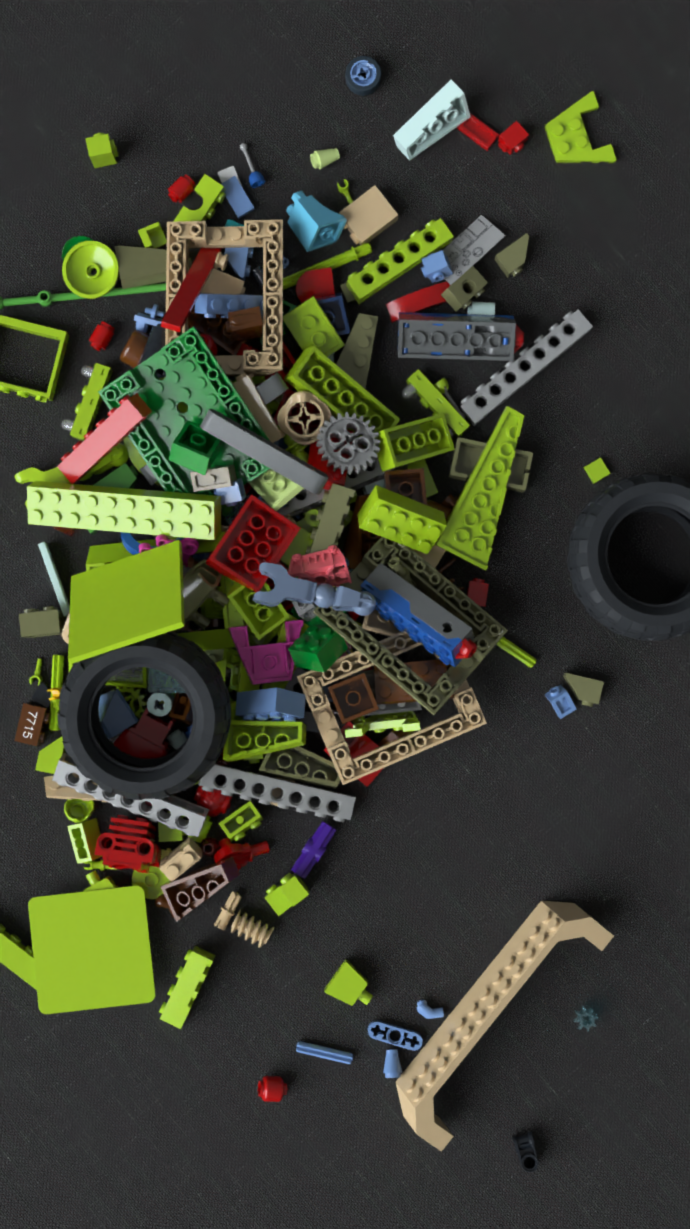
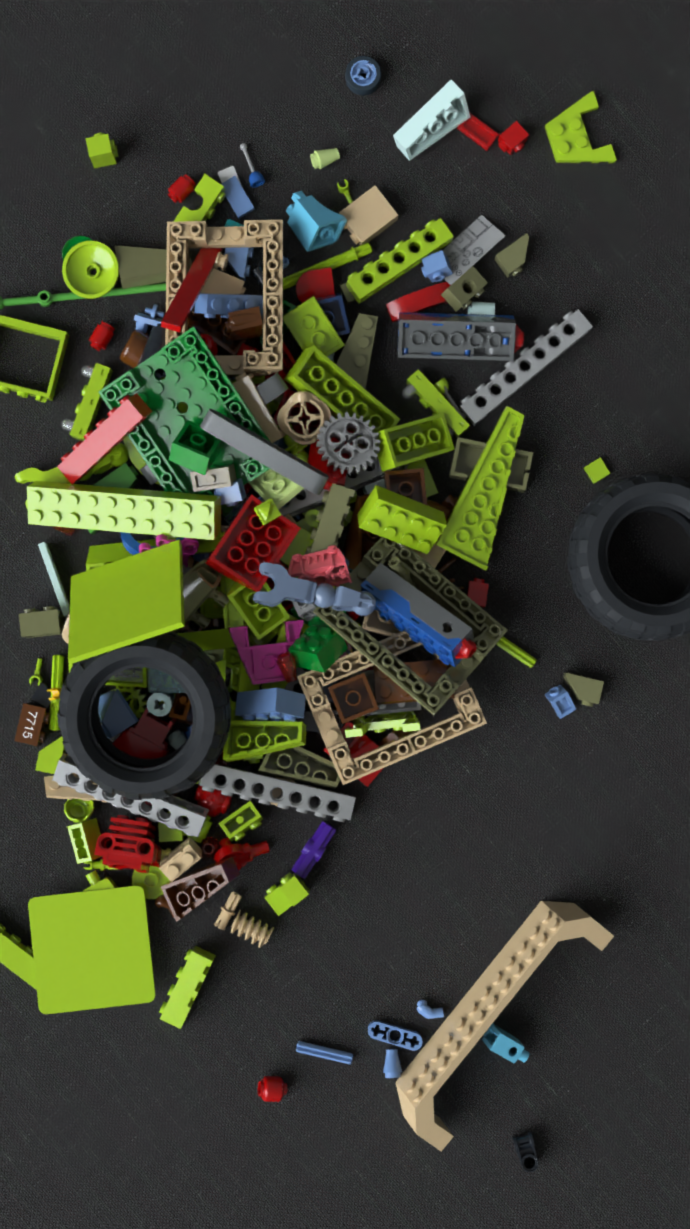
(153, 236): lime panel -> none
(267, 511): none -> lime tile
(287, 666): none -> clear red cone
(348, 985): lime torso -> none
(505, 1044): none -> medium azure torso
(586, 1024): clear light blue gear -> none

